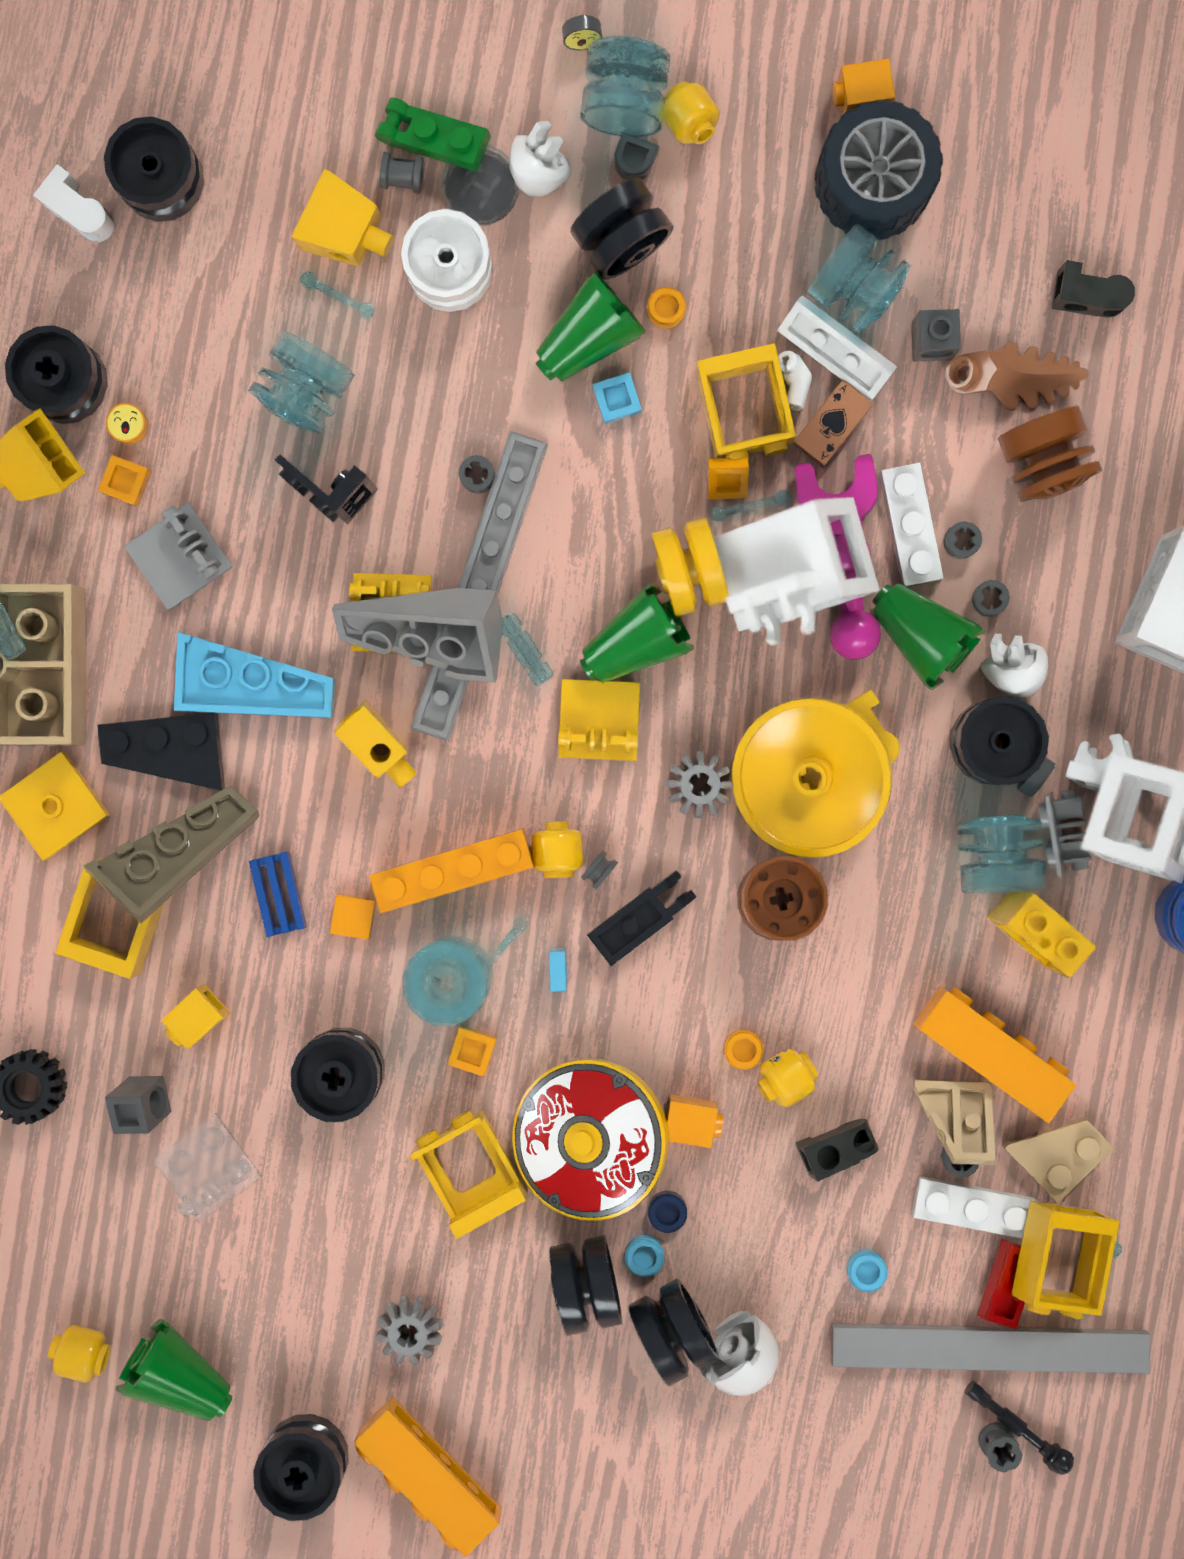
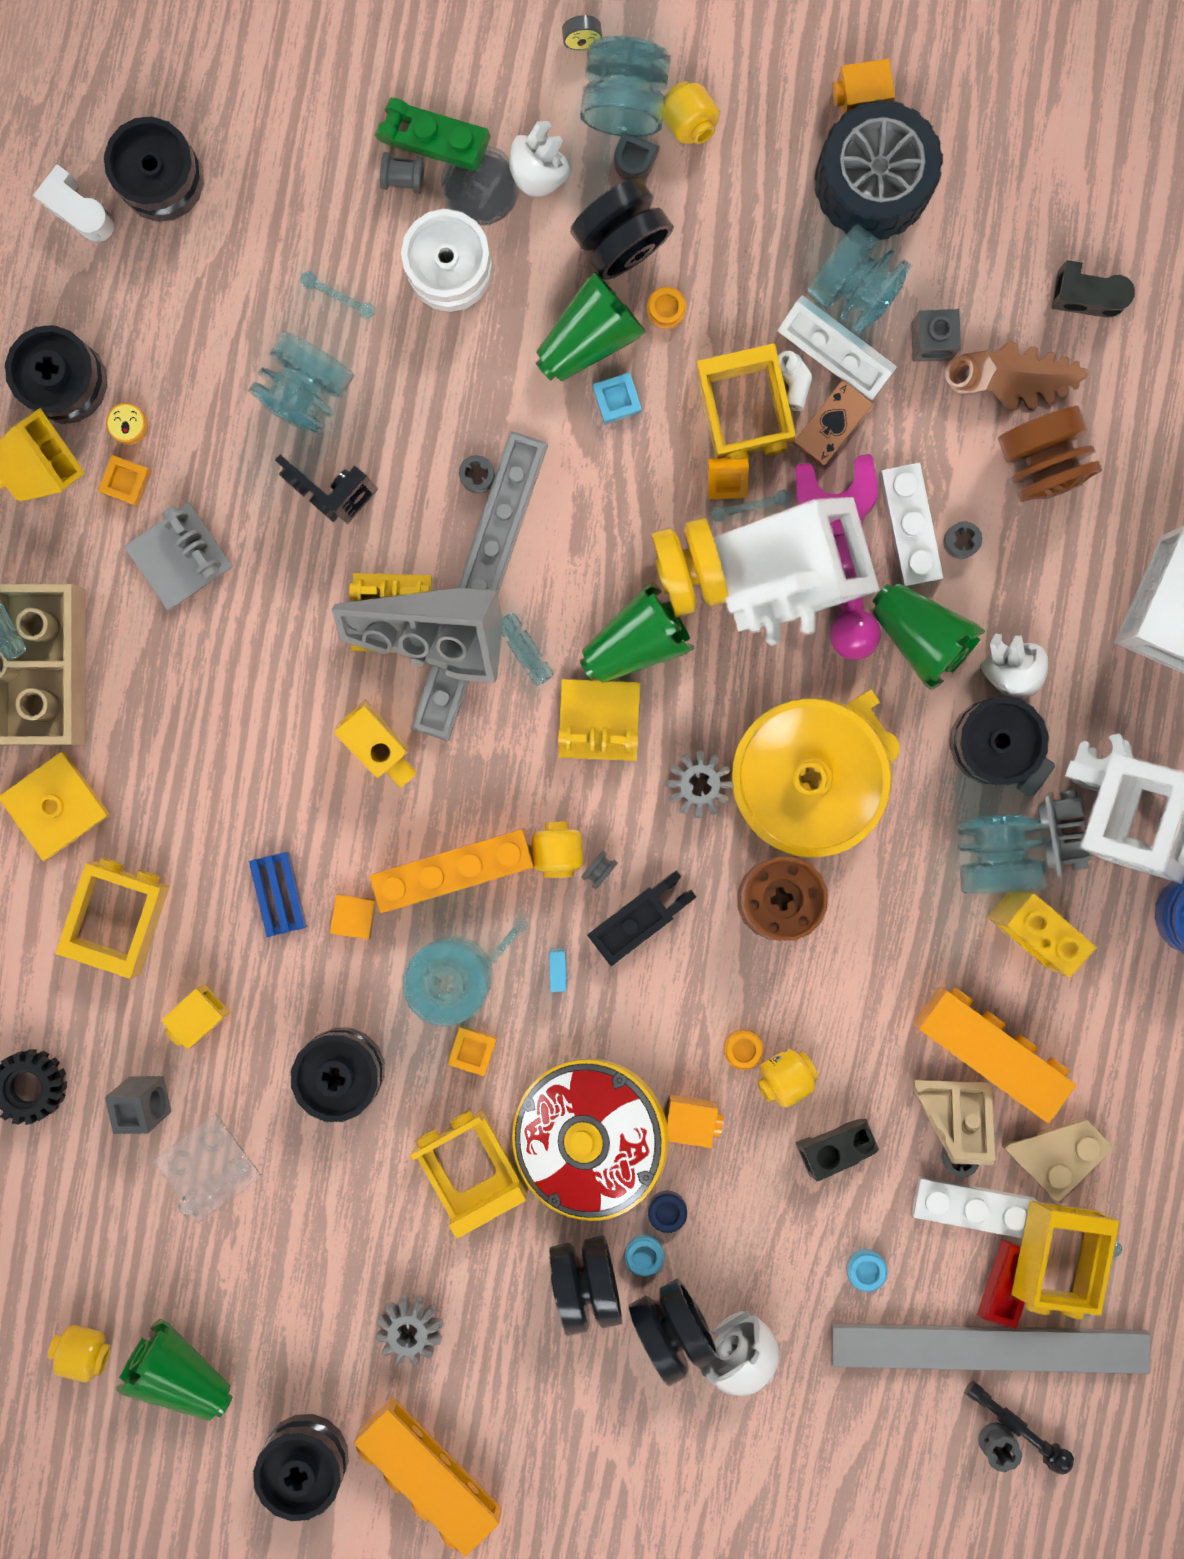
(160, 863): dark tan wing -> none
(167, 747): black wing -> none
(237, 682): medium azure wing -> none
(340, 223): yellow torso -> none
(1003, 598): dark grey bush -> none

